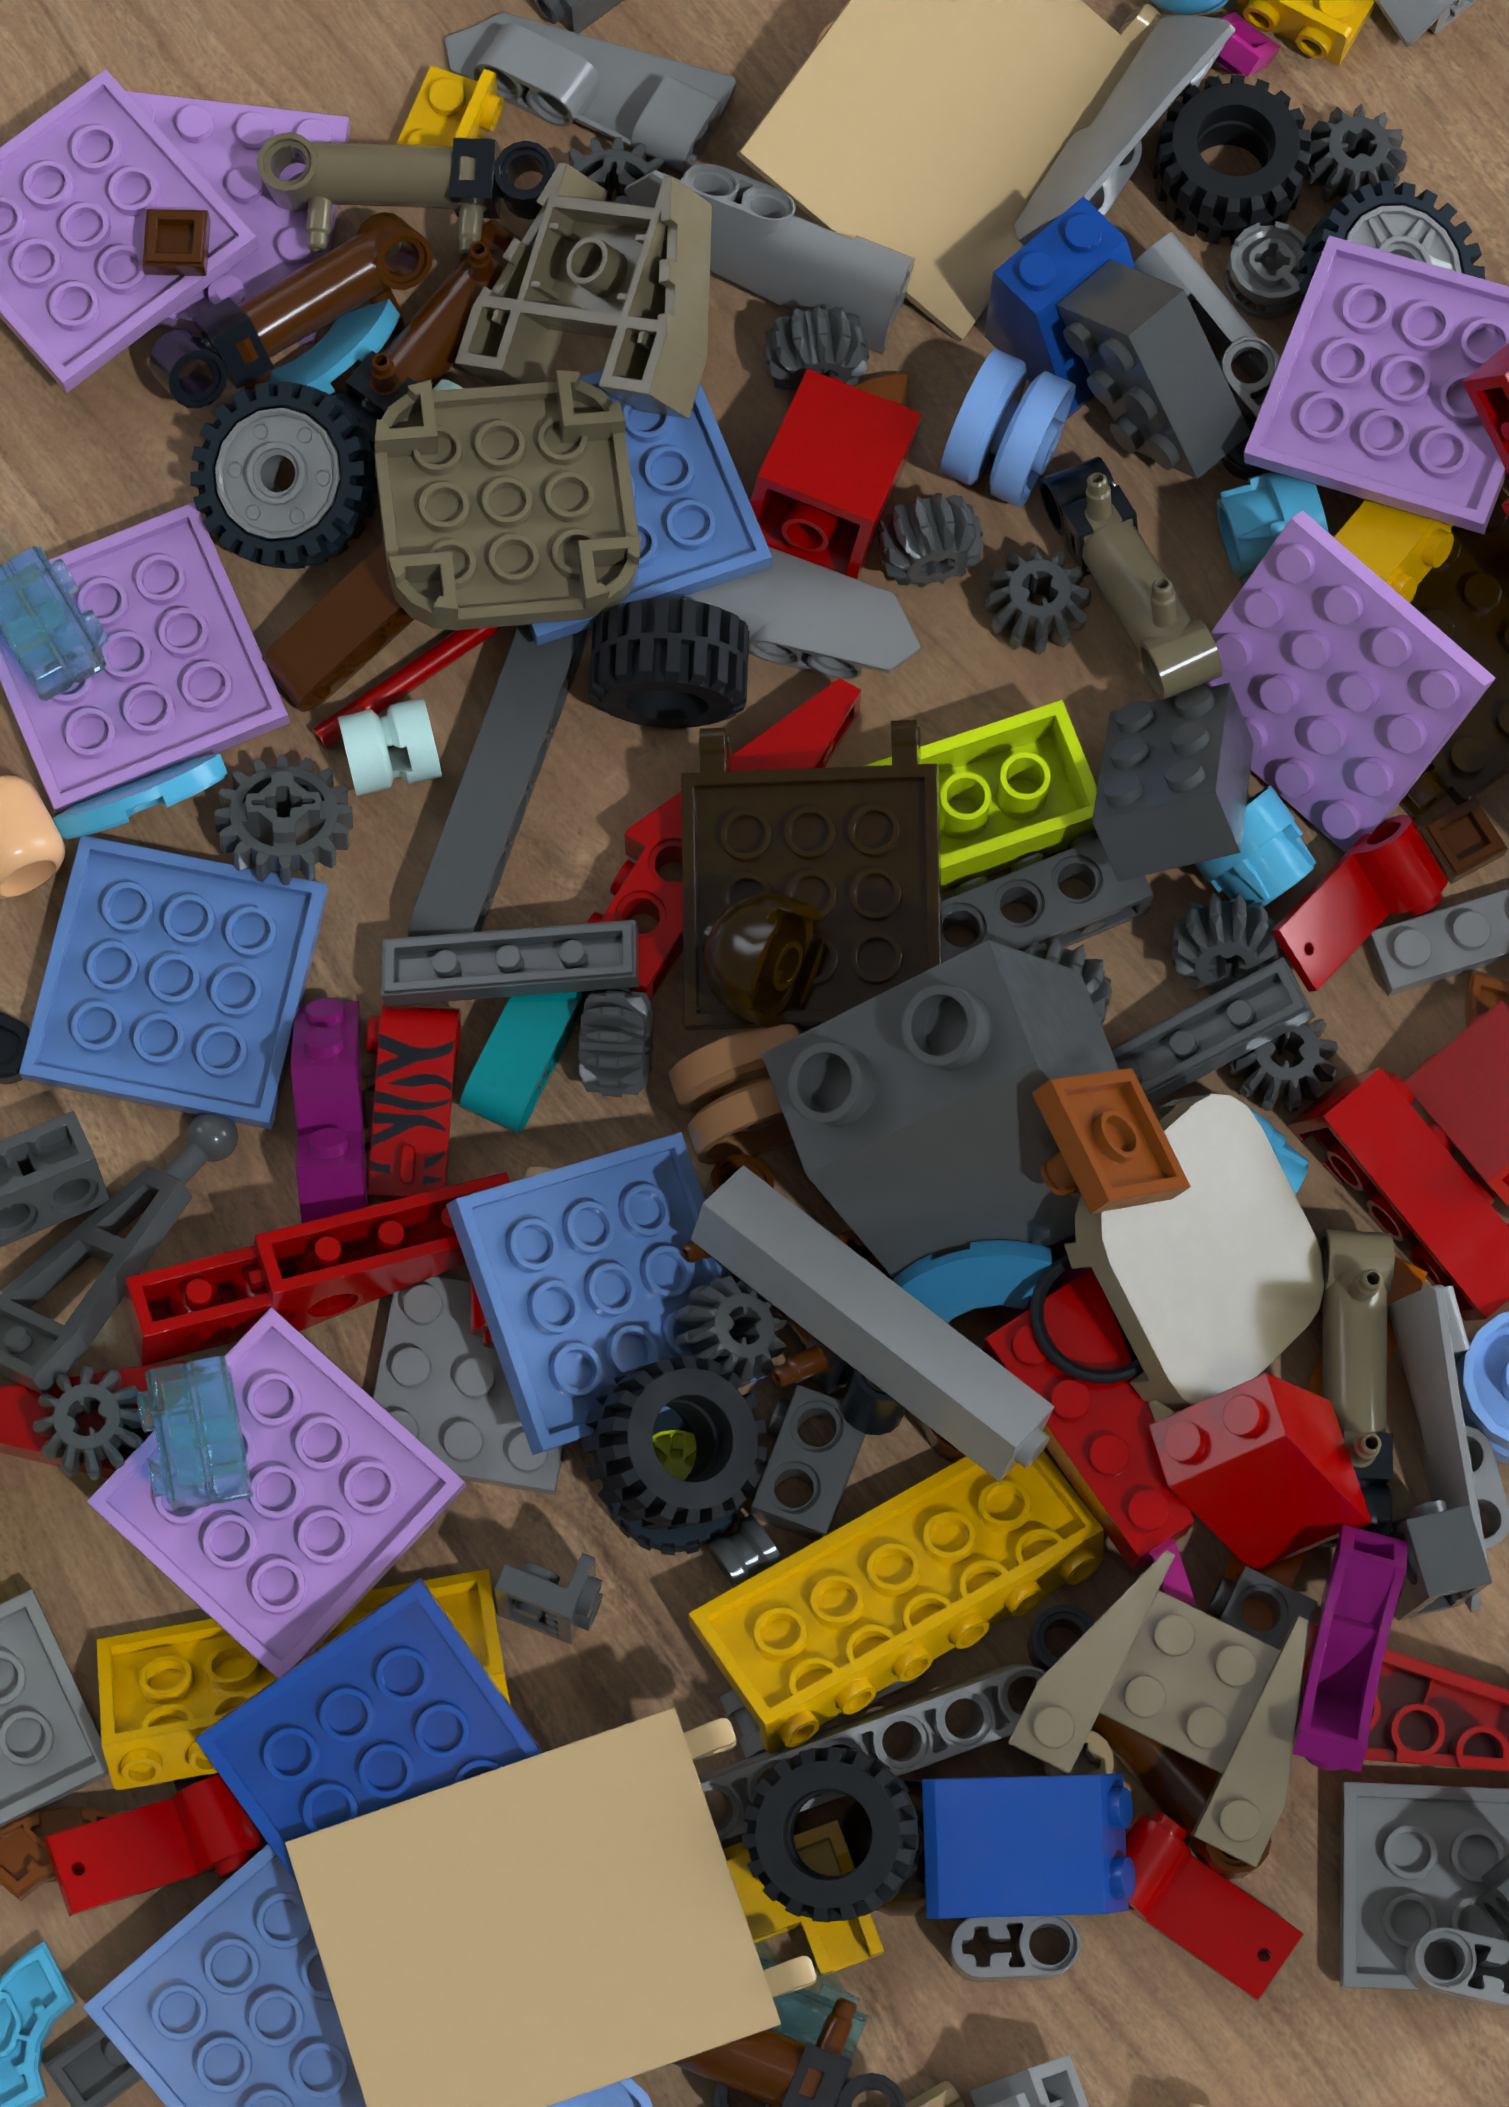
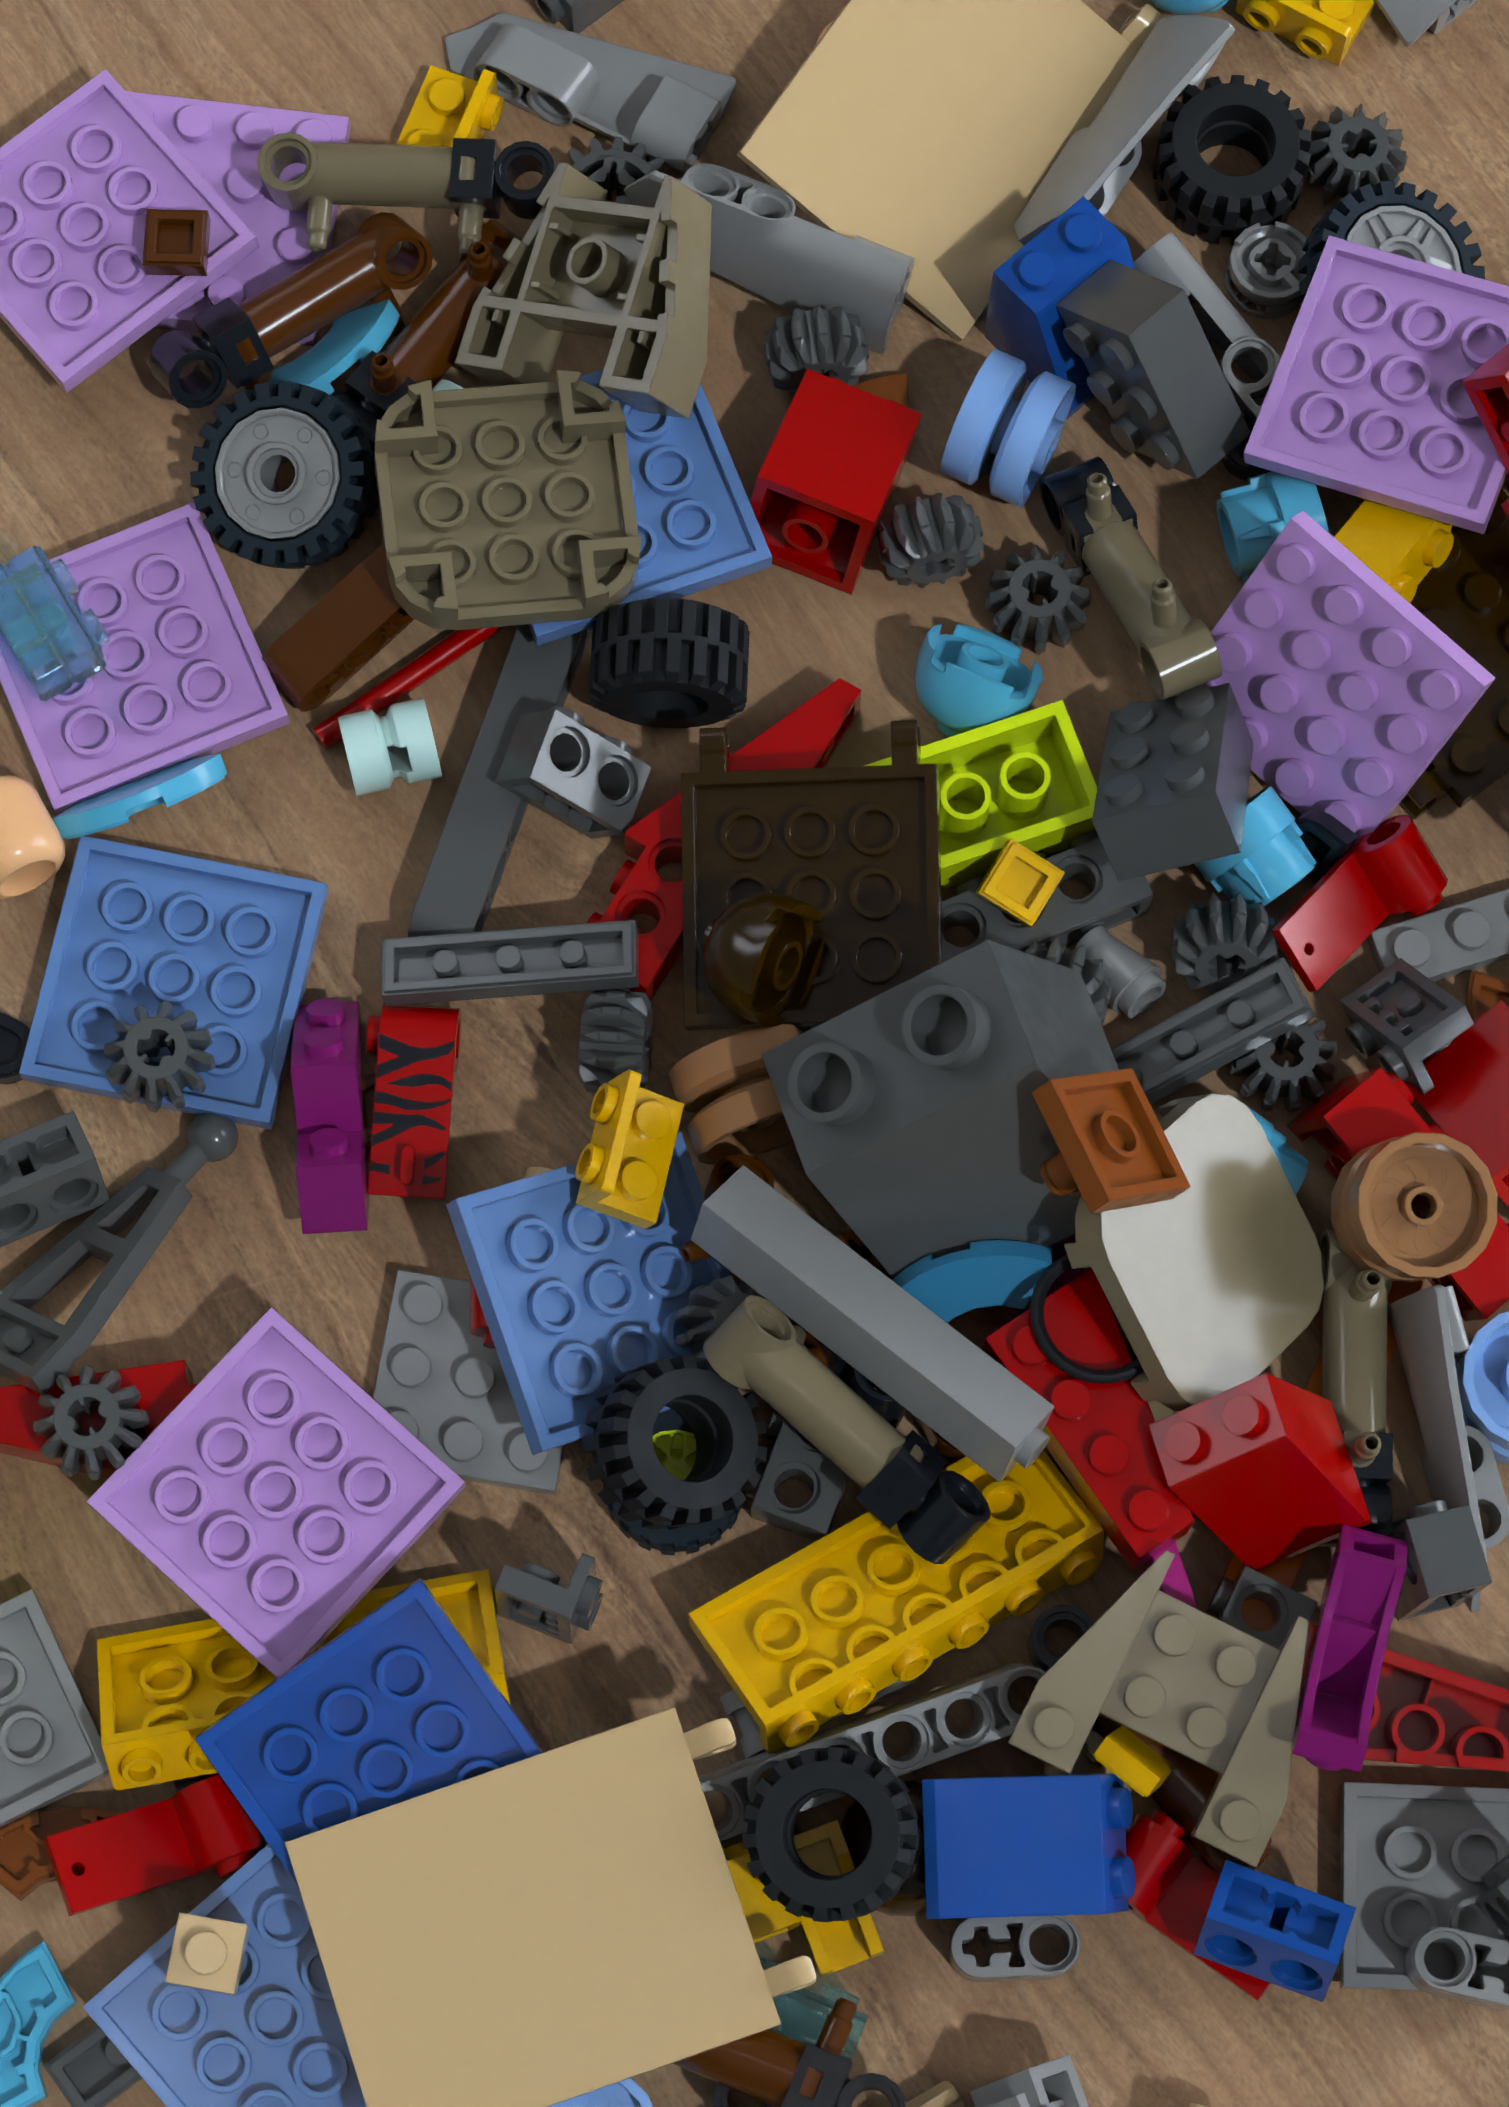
(144, 1041): none -> dark grey gear
(196, 1434): clear light blue brick -> none
(208, 1954): none -> tan brick
(283, 819): dark grey gear -> none
(299, 1271): red brick -> none
(521, 1057): teal beam -> none
(570, 783): none -> dark grey brick
(629, 1151): none -> yellow bracket
(744, 1551): dark grey wheel -> none
(816, 618): light grey panel -> none
(896, 1473): none -> dark tan piece
(972, 679): none -> medium azure cylinder
(1020, 882): none -> yellow tile
(1133, 977): none -> light grey cone
(1133, 1761): none -> yellow tile
(1246, 49): dark pink plate -> none
(1274, 1931): none -> blue brick
(1325, 839): none -> black tile
(1403, 1021): none -> dark grey bracket
(1450, 1216): none -> medium nougat wheel
(1463, 840): reddish brown tile -> none

